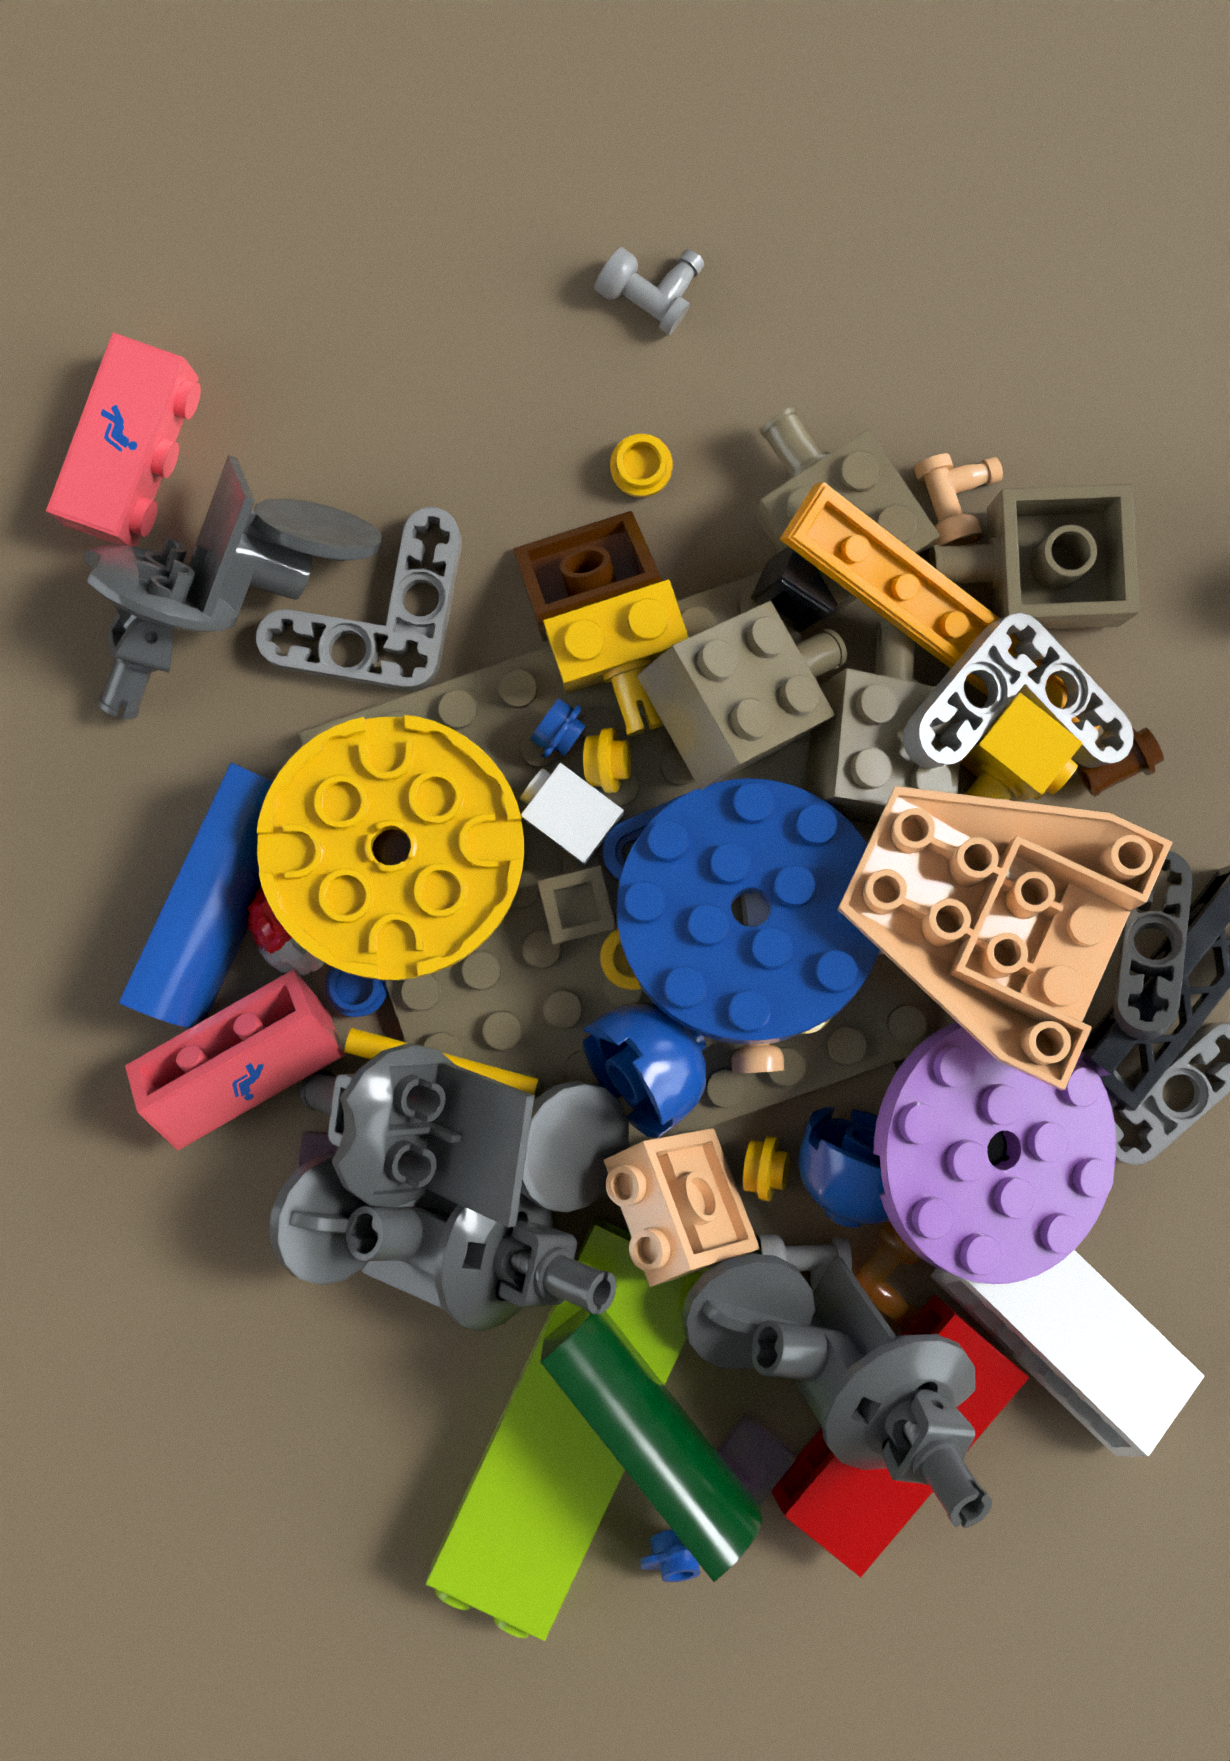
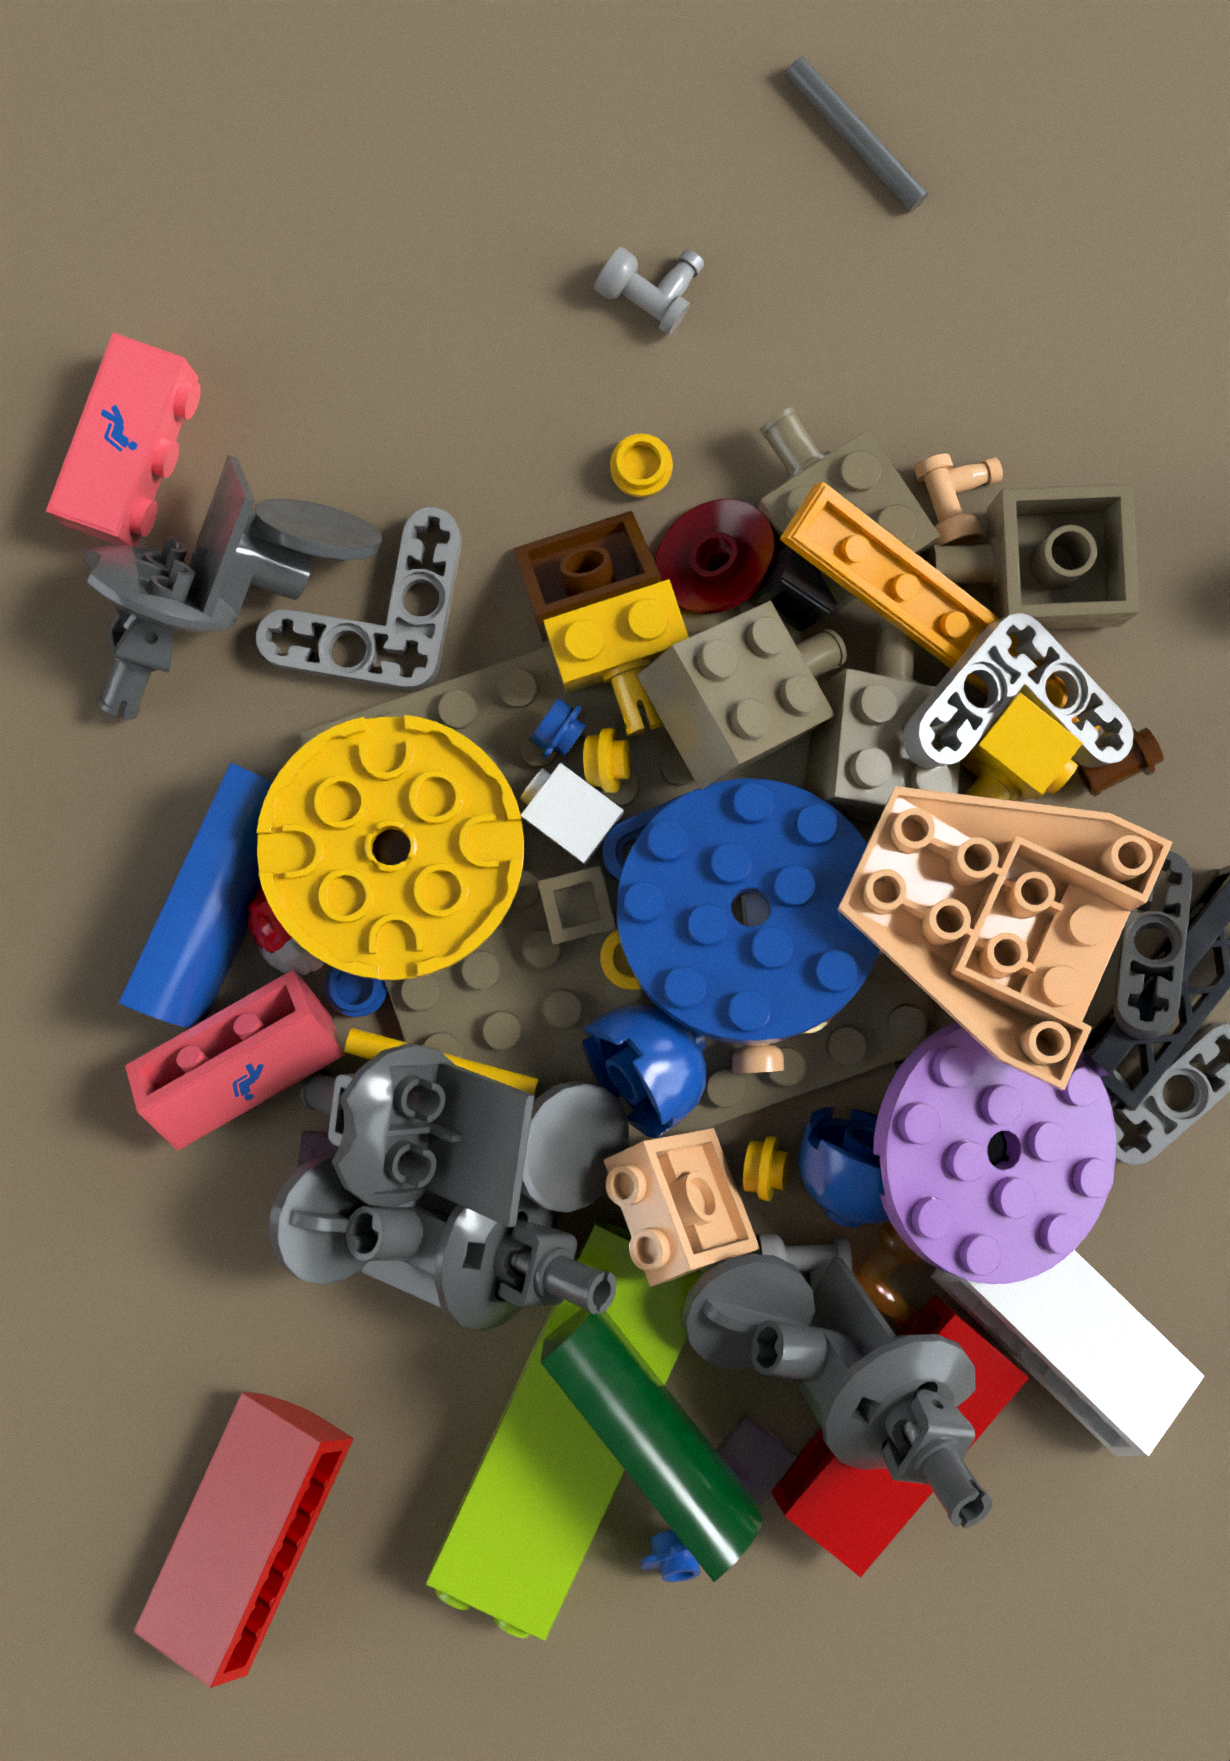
(242, 1537): none -> brick
(706, 539): none -> dark red dish
(856, 134): none -> dark grey bar

